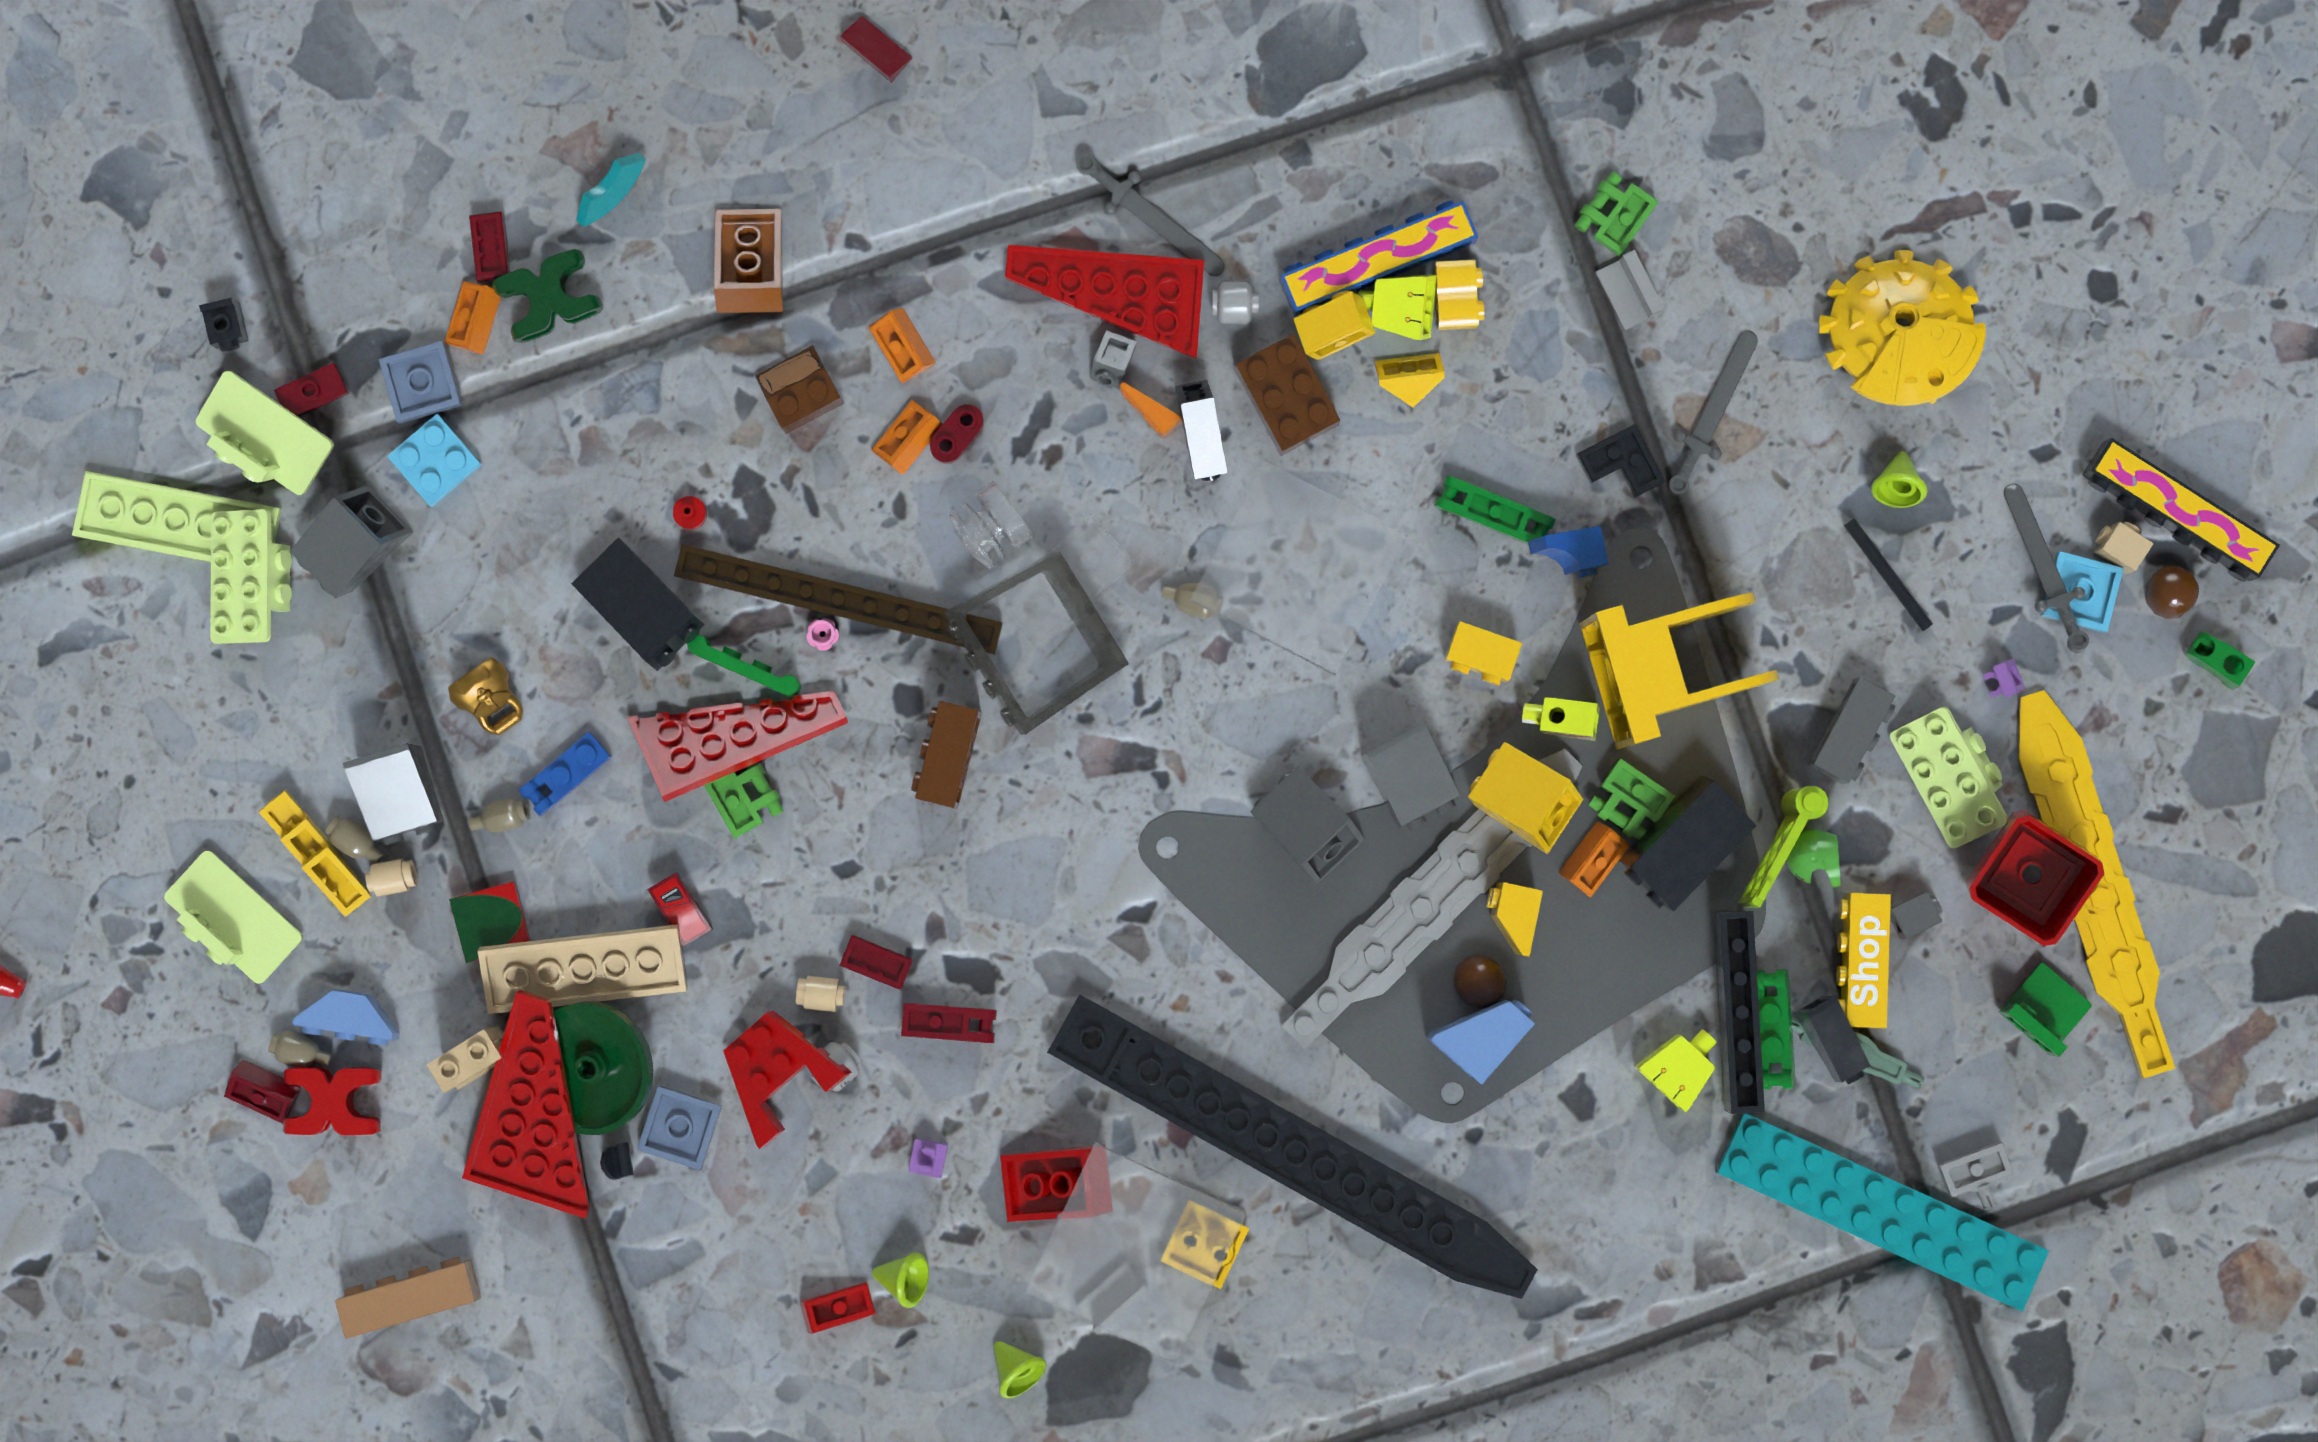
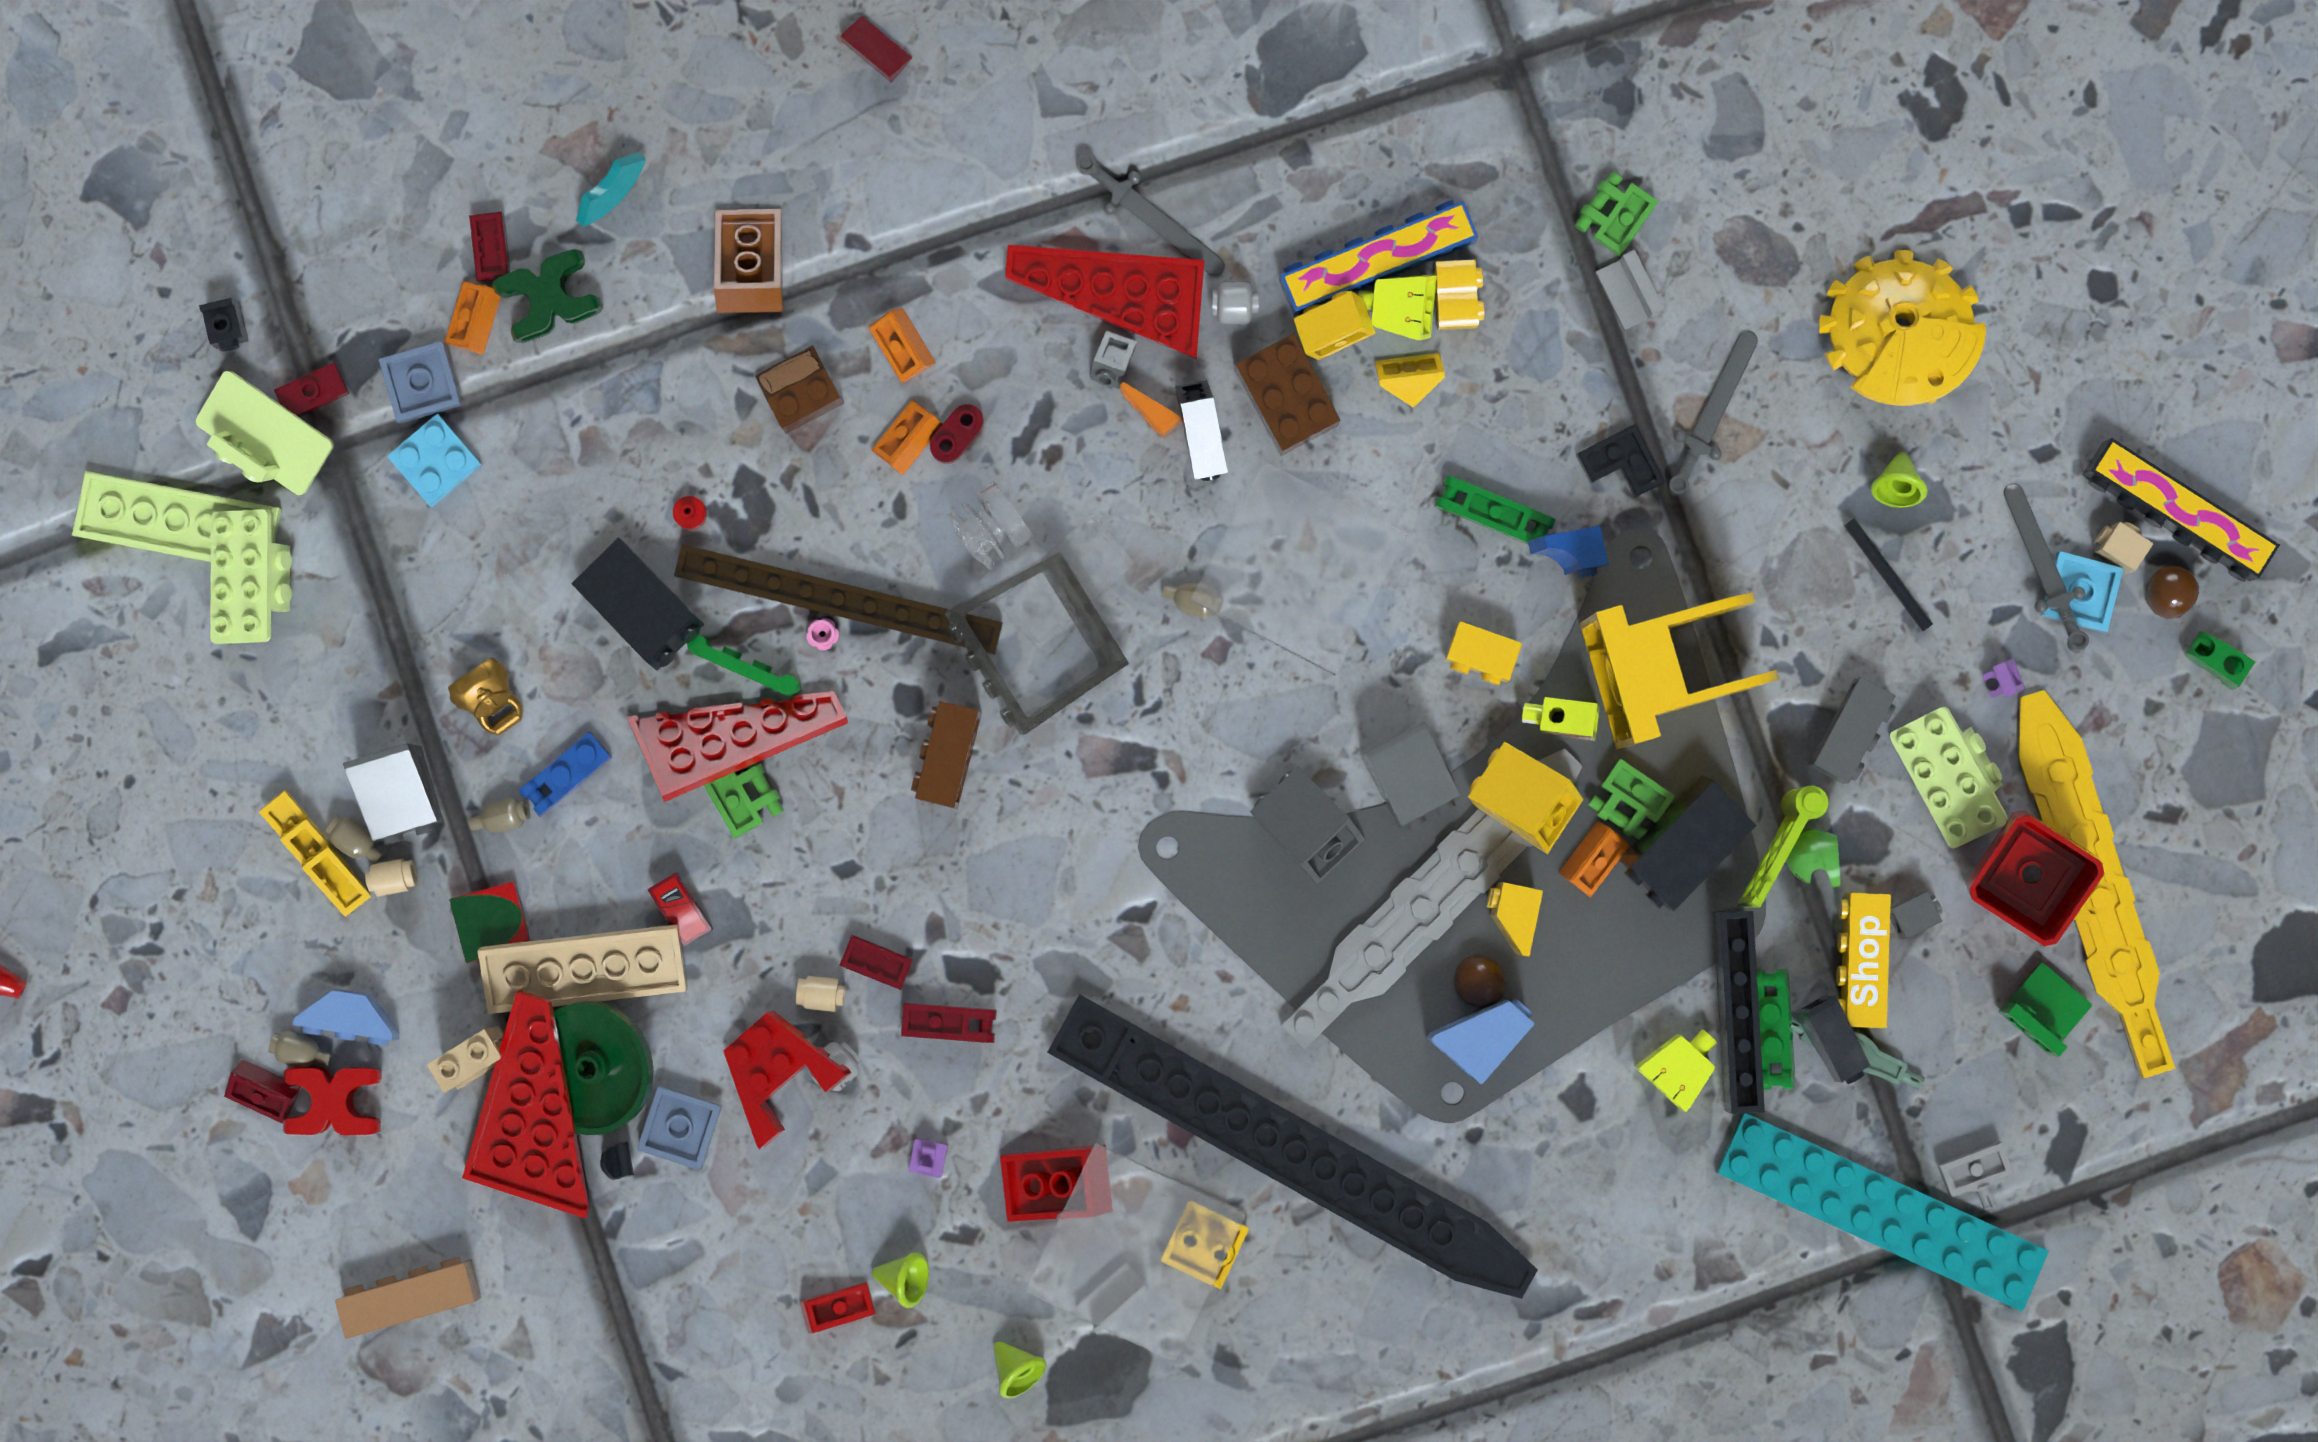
(231, 918): yellowish green bracket -> none
(349, 540): dark grey slope -> none

